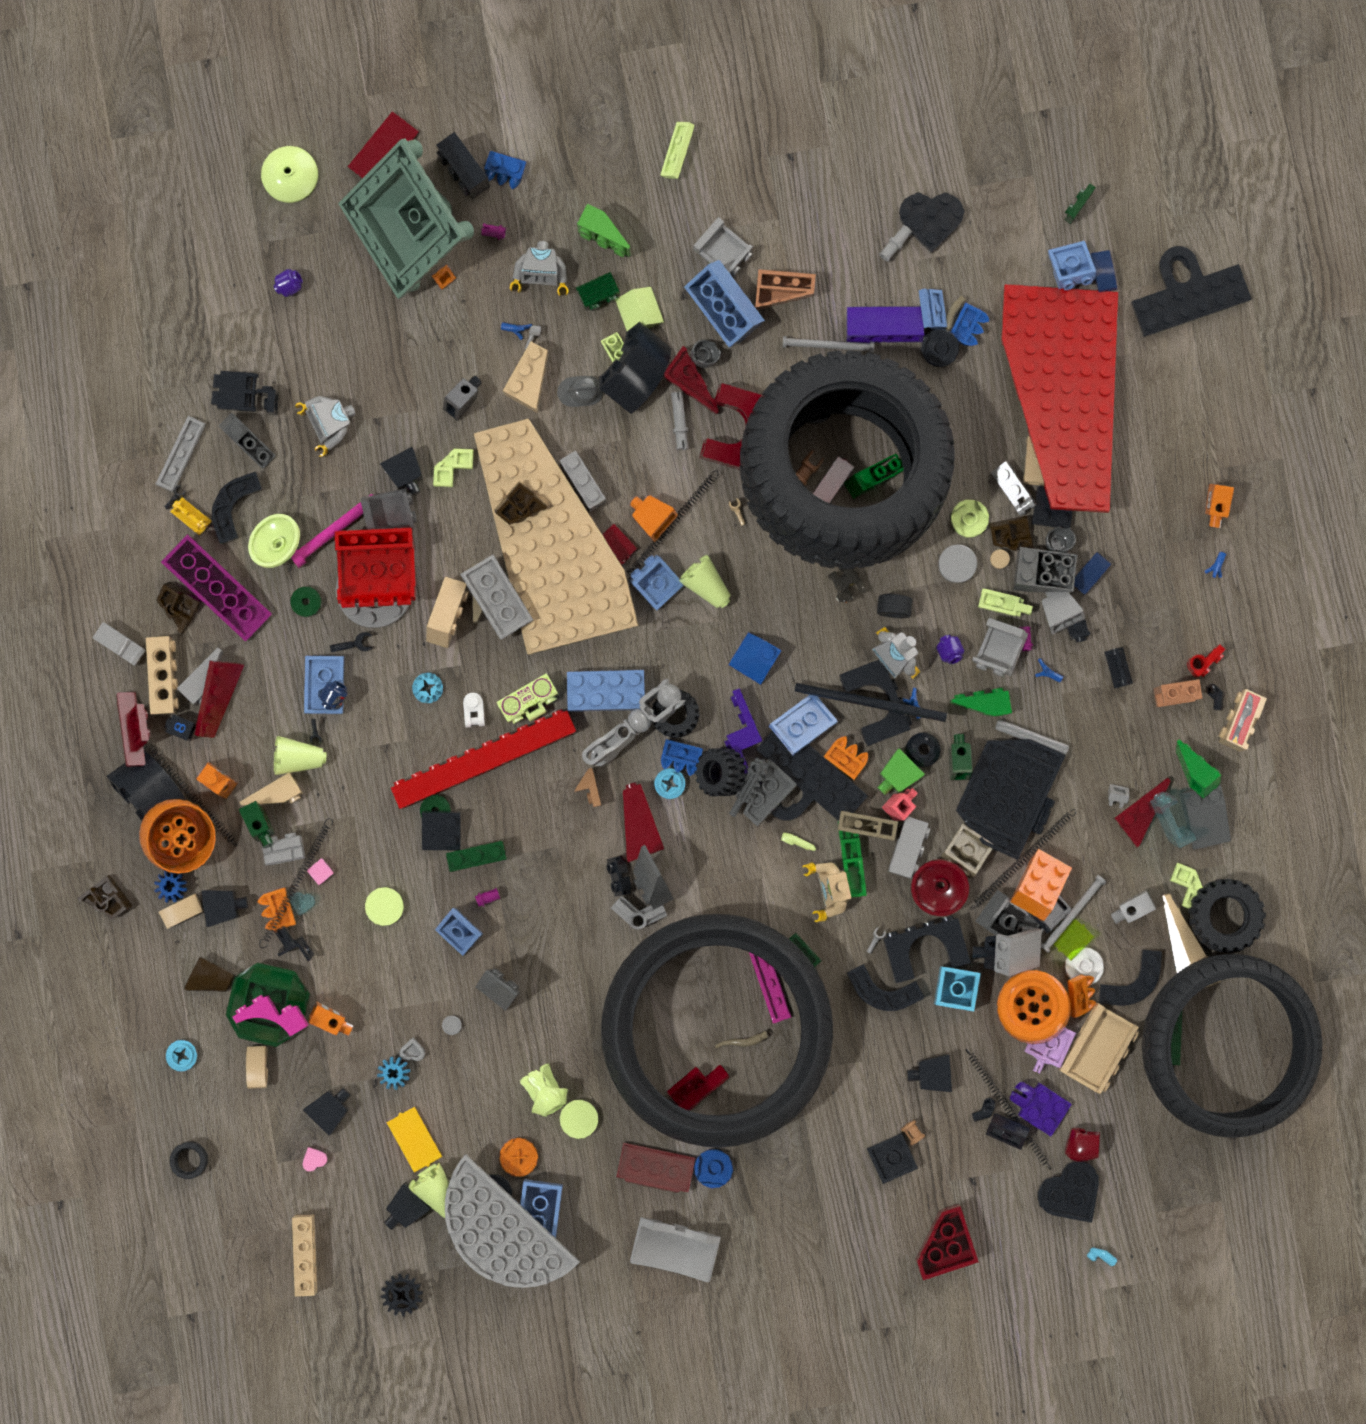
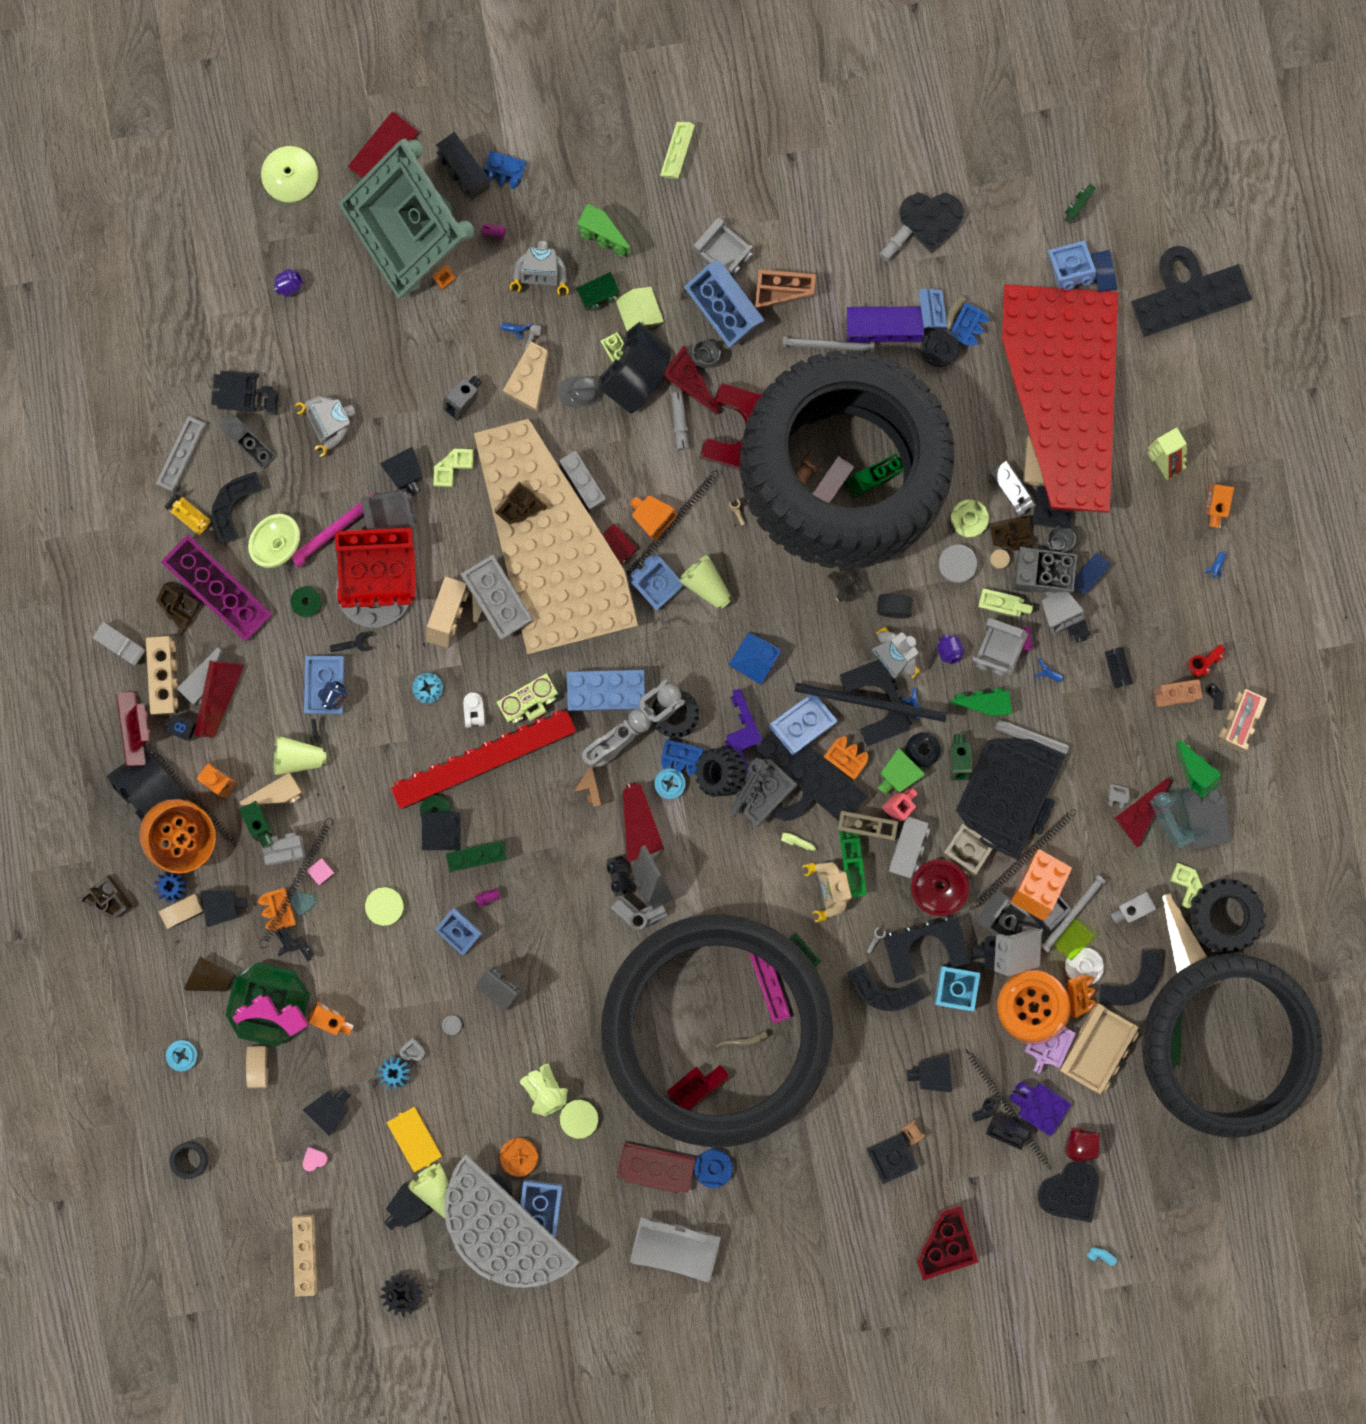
(1169, 453): none -> yellowish green wedge

